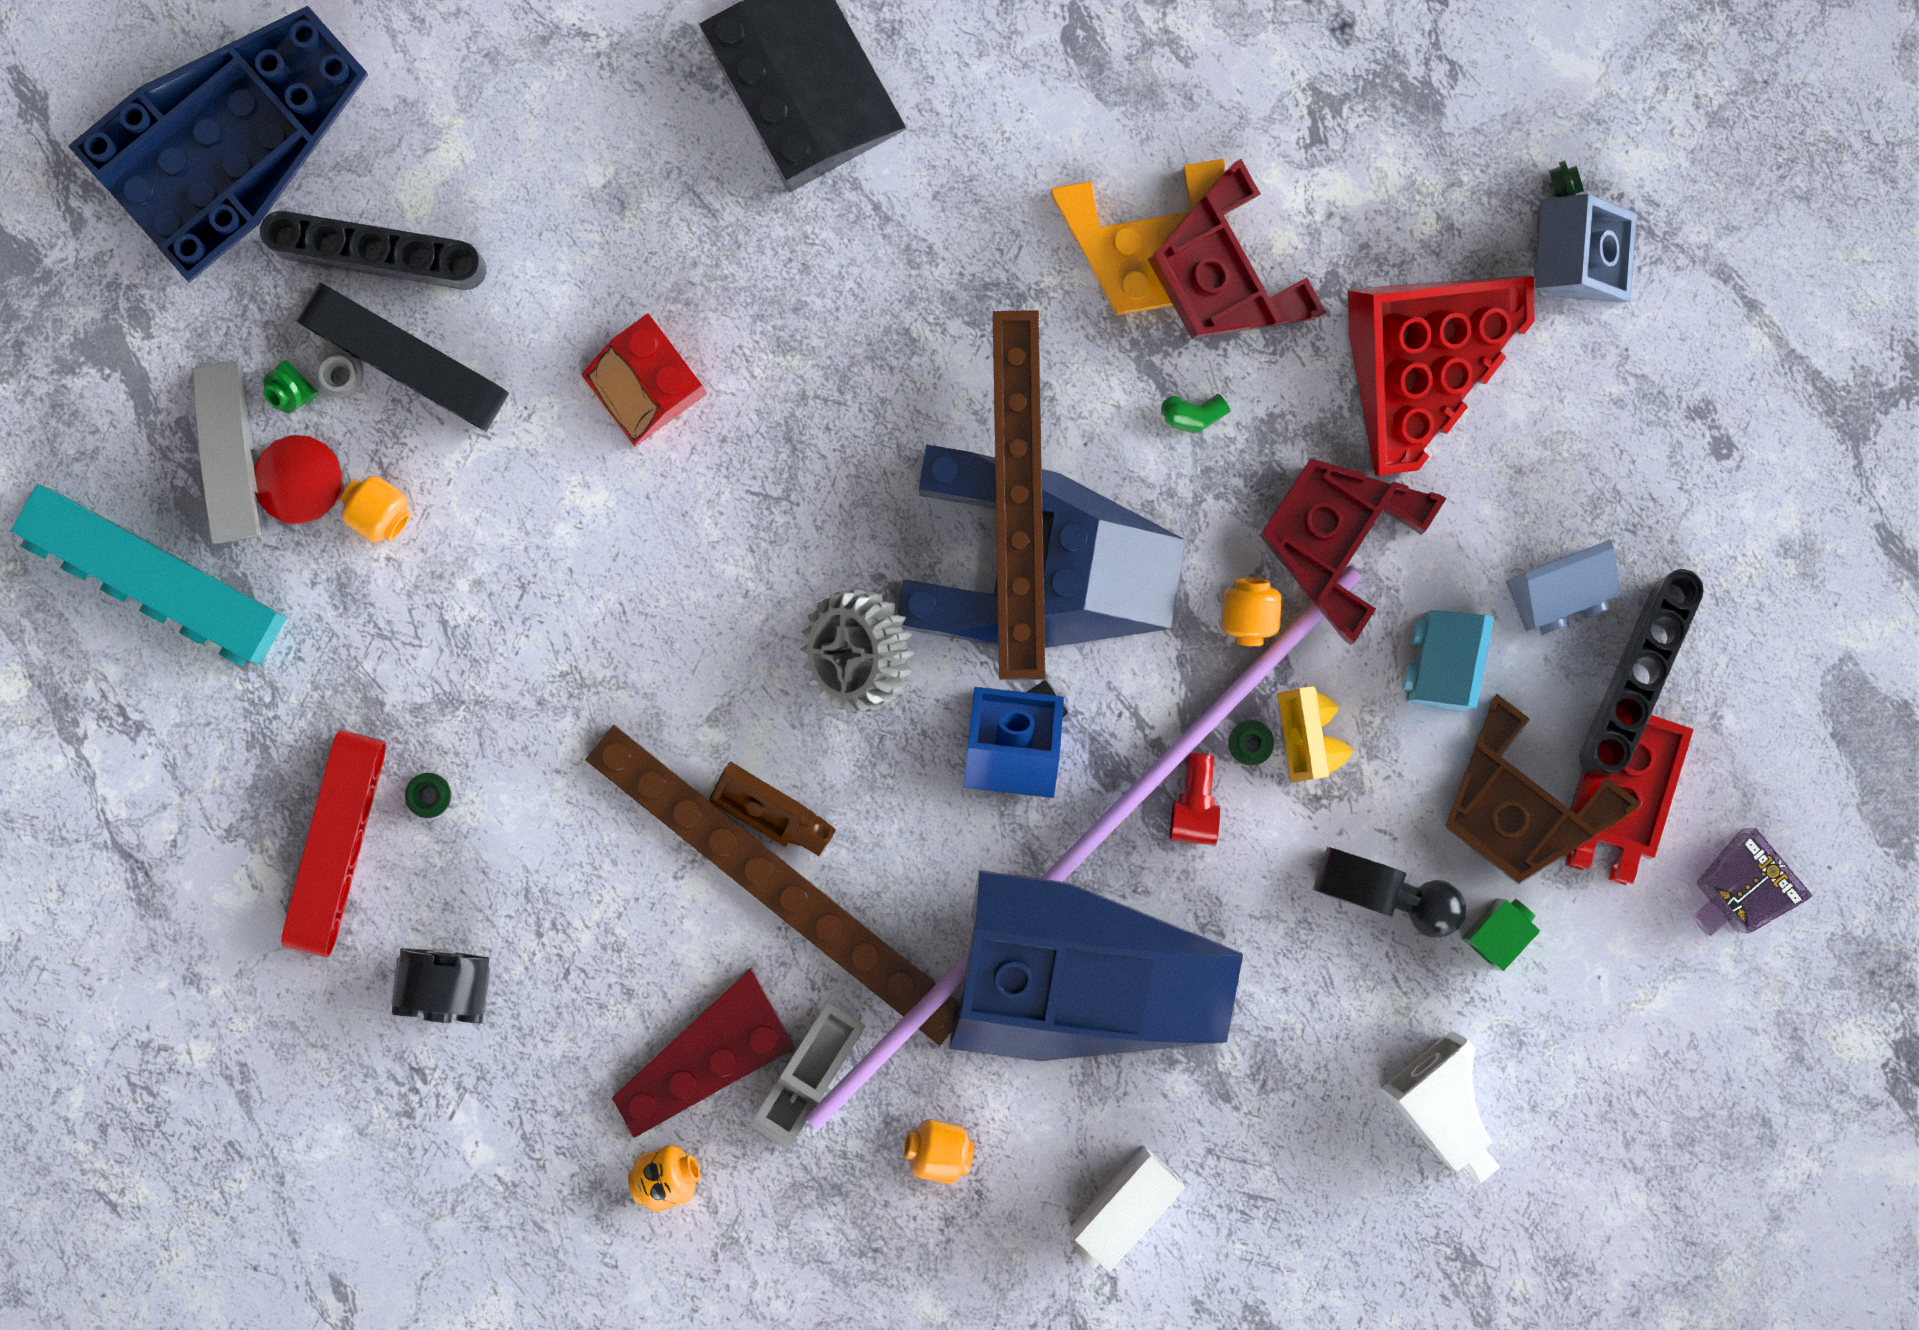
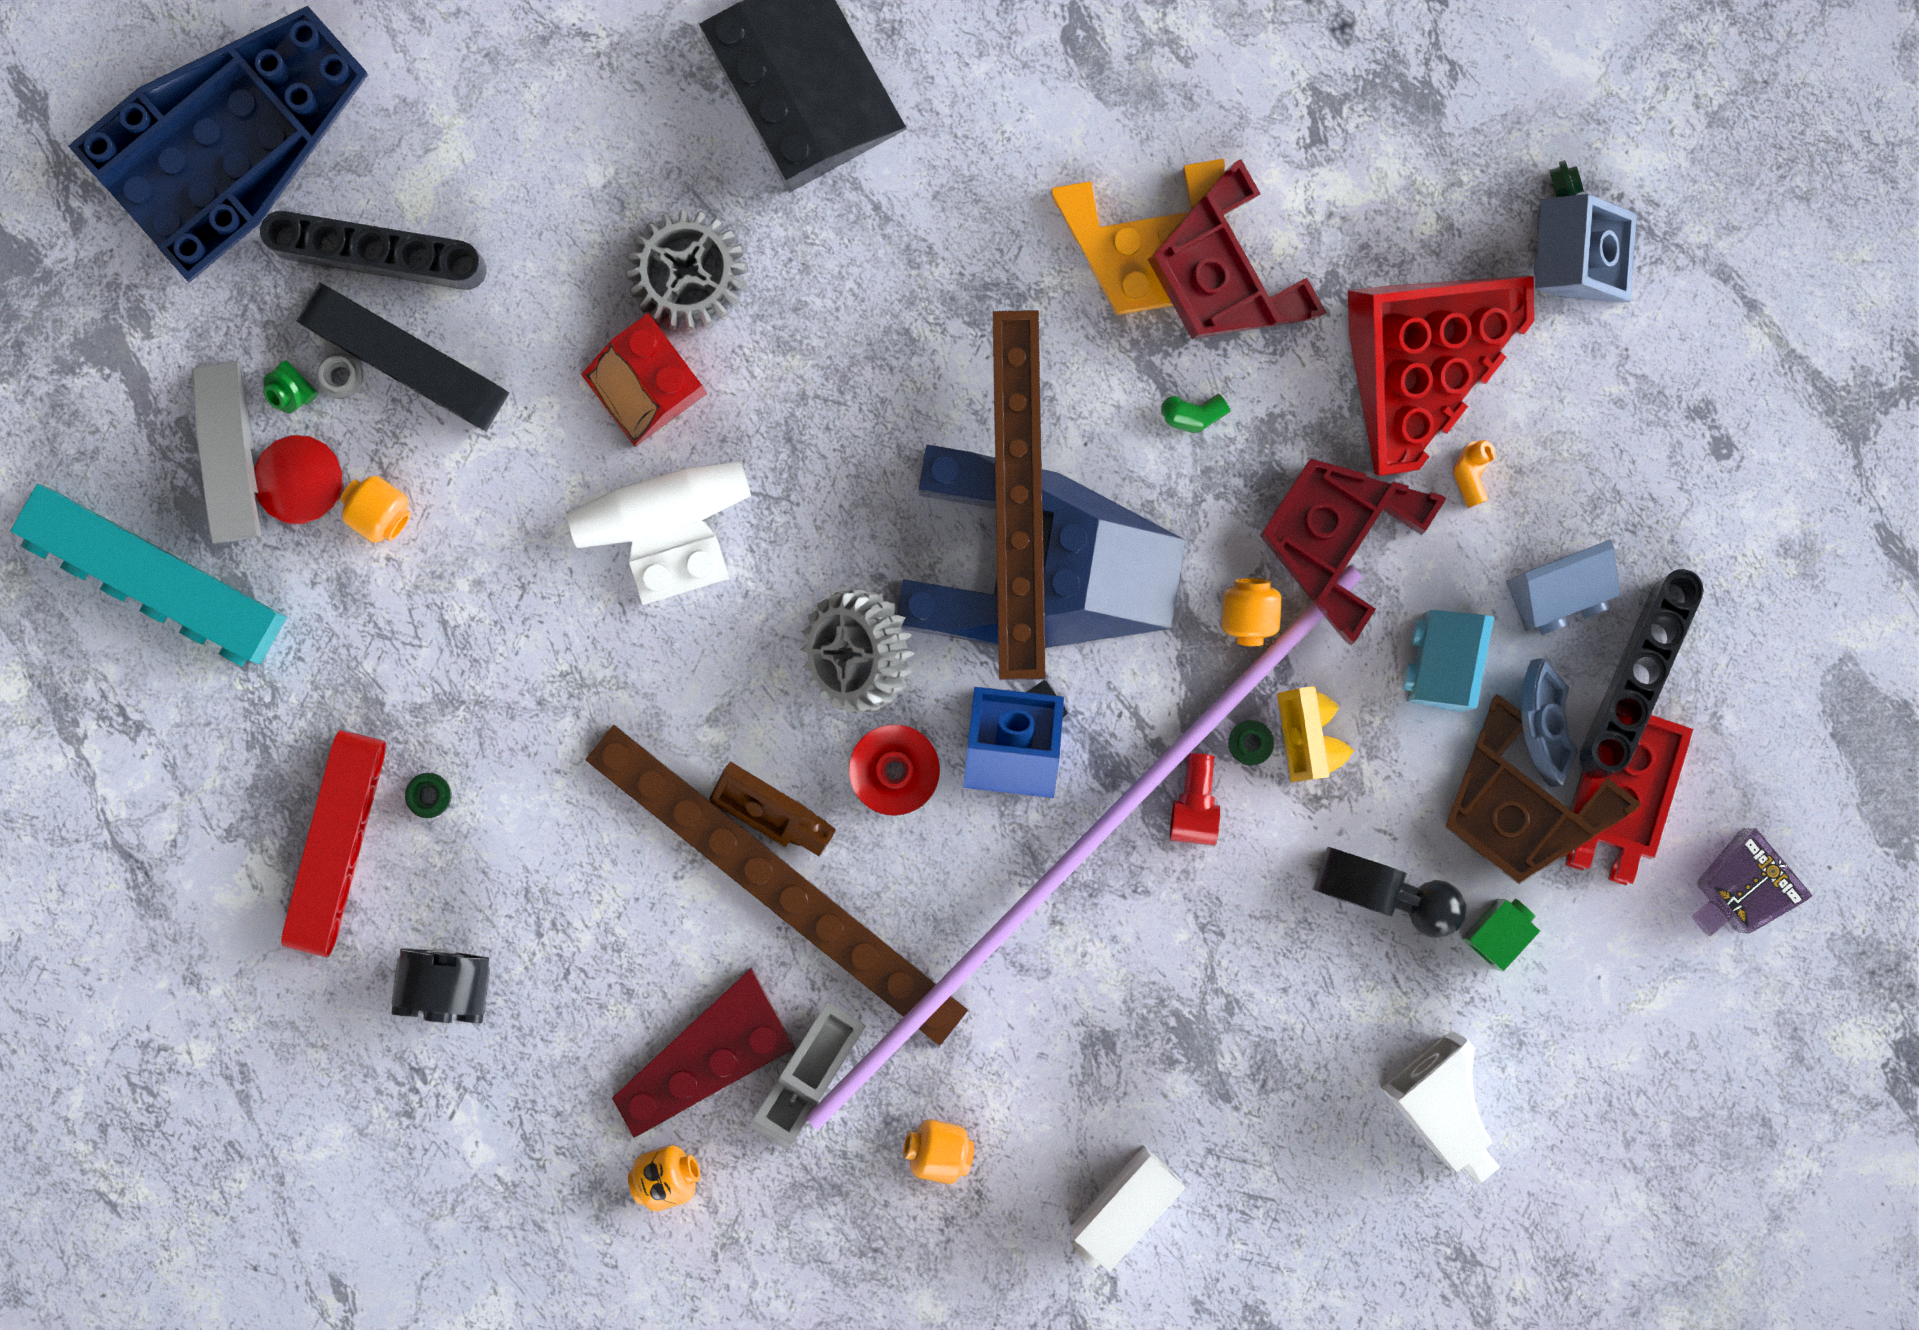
(665, 522): none -> white plate
(697, 252): none -> light grey gear
(890, 745): none -> red dish
(1085, 976): dark blue wedge -> none
(1469, 470): none -> light orange arm
(1546, 722): none -> sand blue tile

